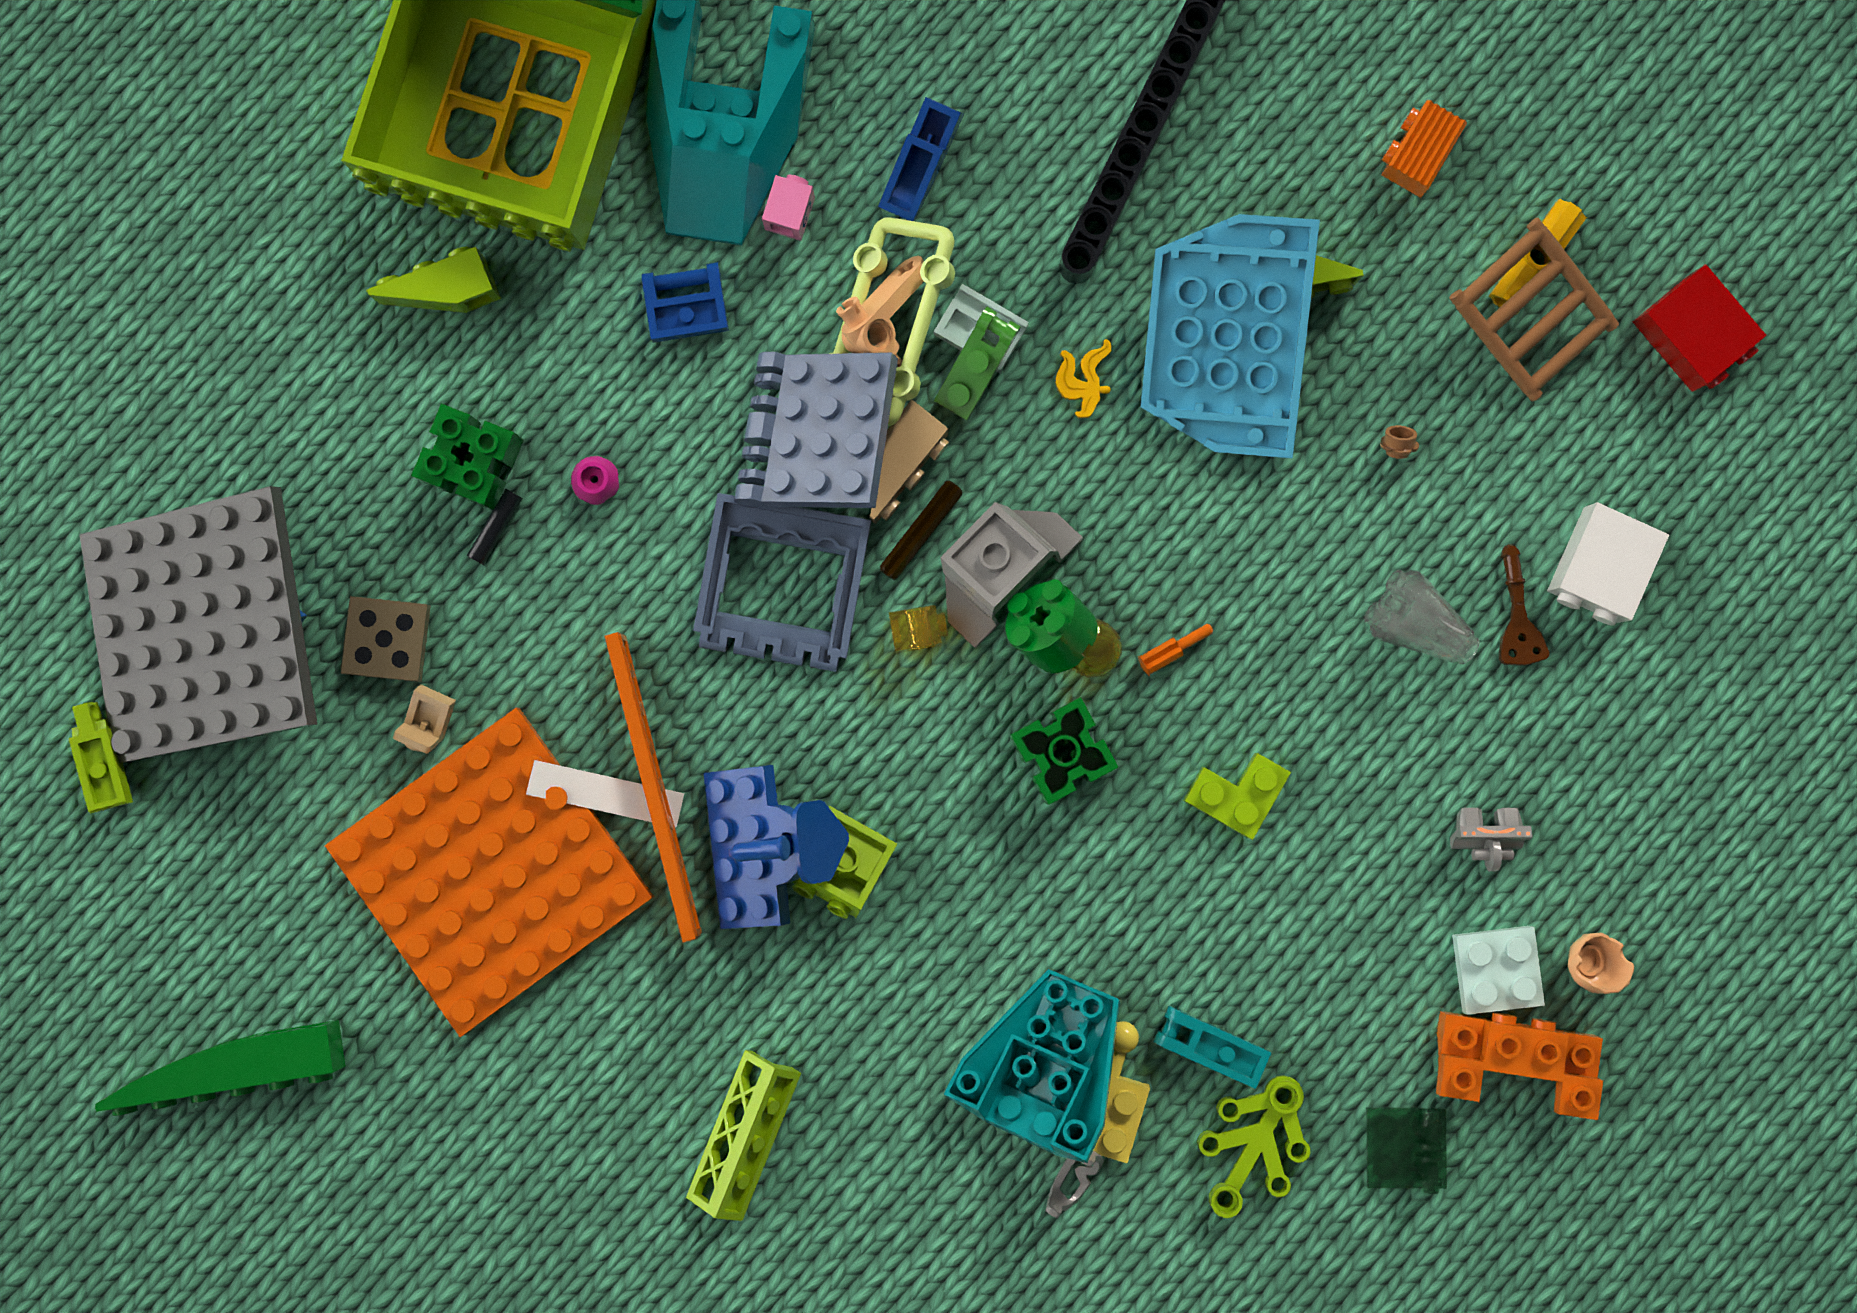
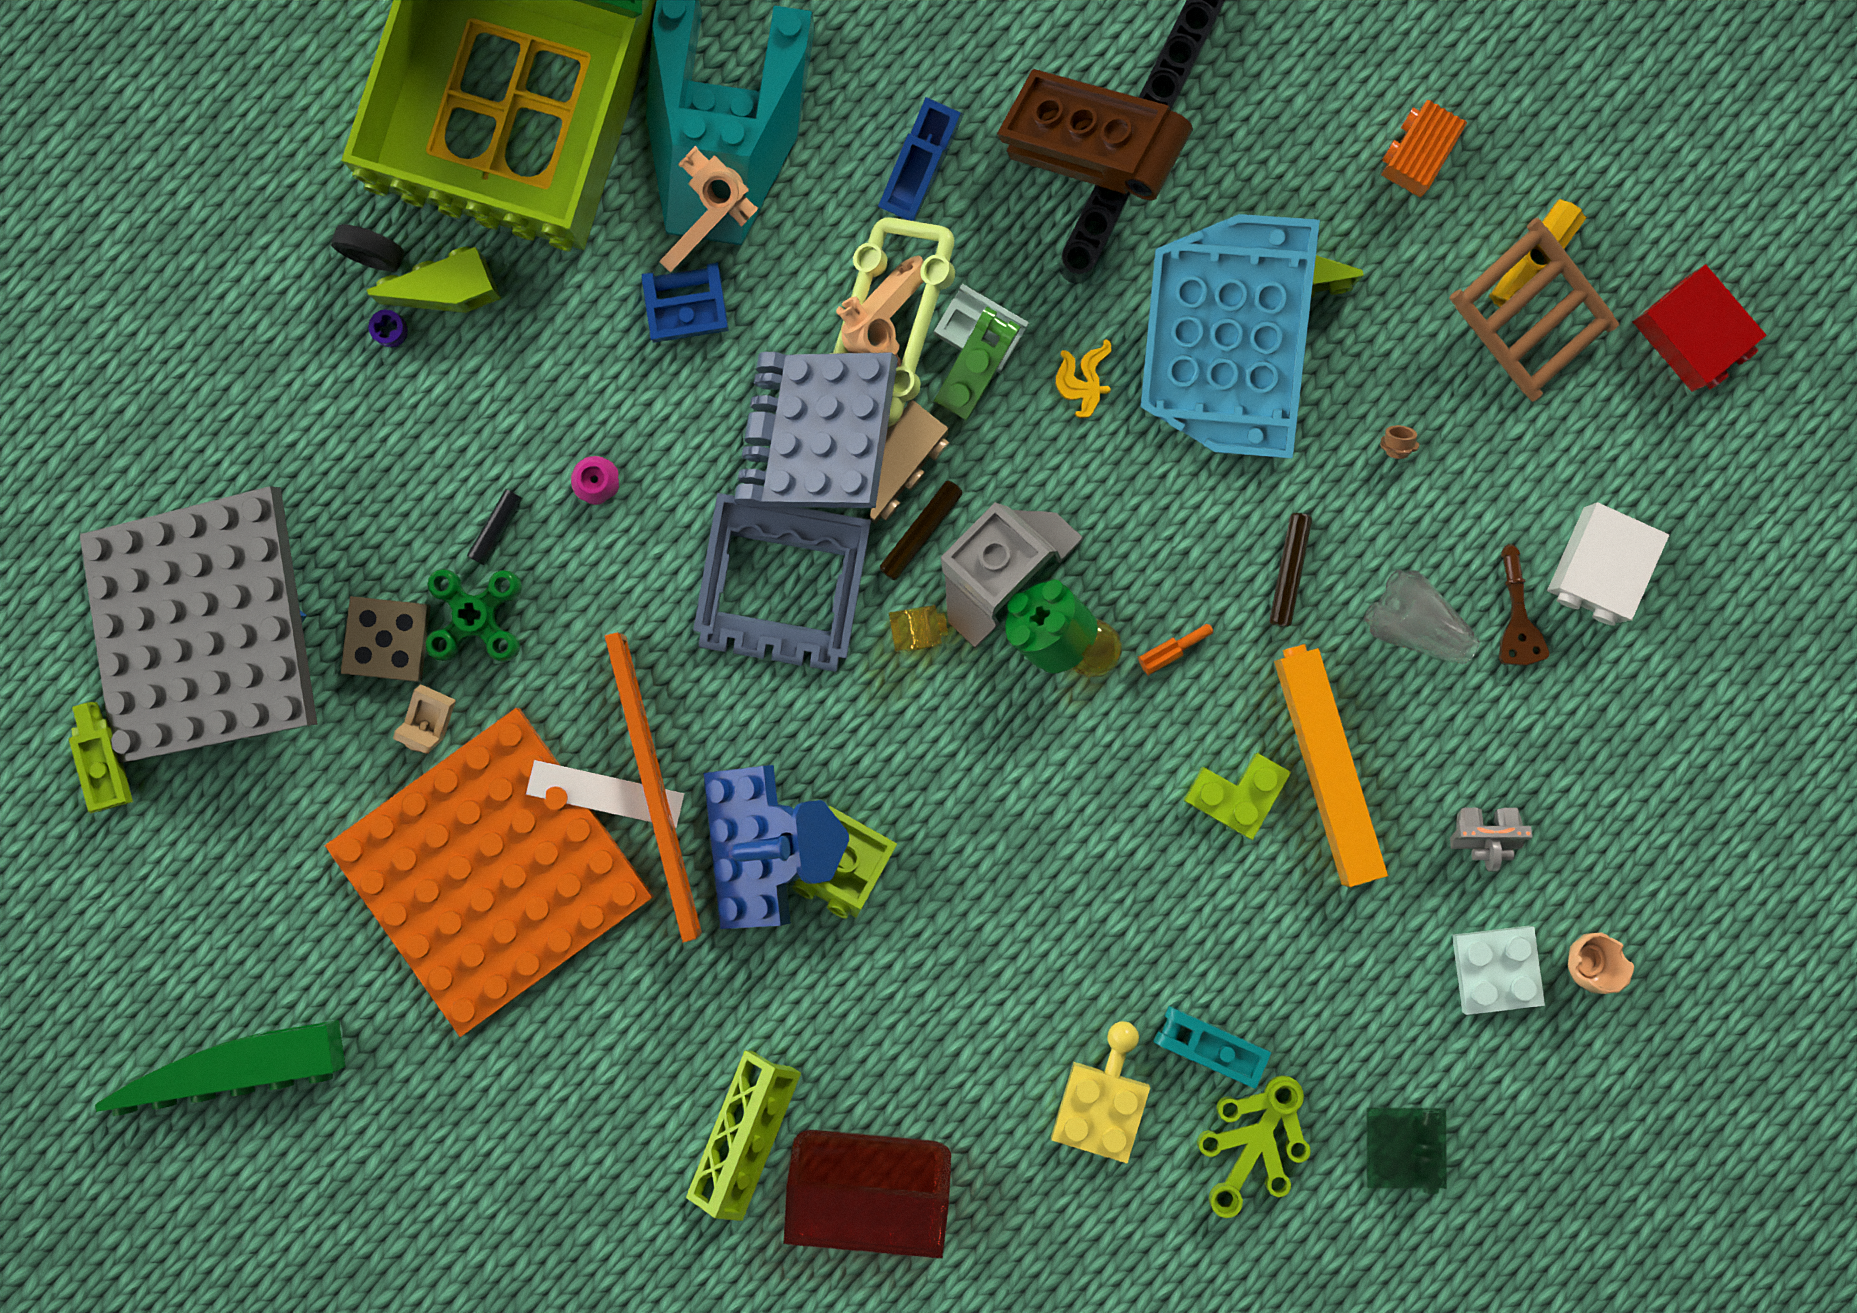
(367, 248): none -> black tyre
(395, 337): none -> dark purple bush
(456, 436): green brick -> none
(461, 604): none -> green gear
(703, 174): none -> light nougat piece
(788, 206): bright pink brick -> none
(868, 1193): none -> clear red windscreen
(1045, 1067): teal wedge -> none
(1057, 1200): light grey helmet -> none
(1086, 758): green brick -> none
(1094, 134): none -> reddish brown hinge
(1290, 569): none -> dark brown axle
(1330, 766): none -> light orange brick
(1536, 1051): orange bracket -> none

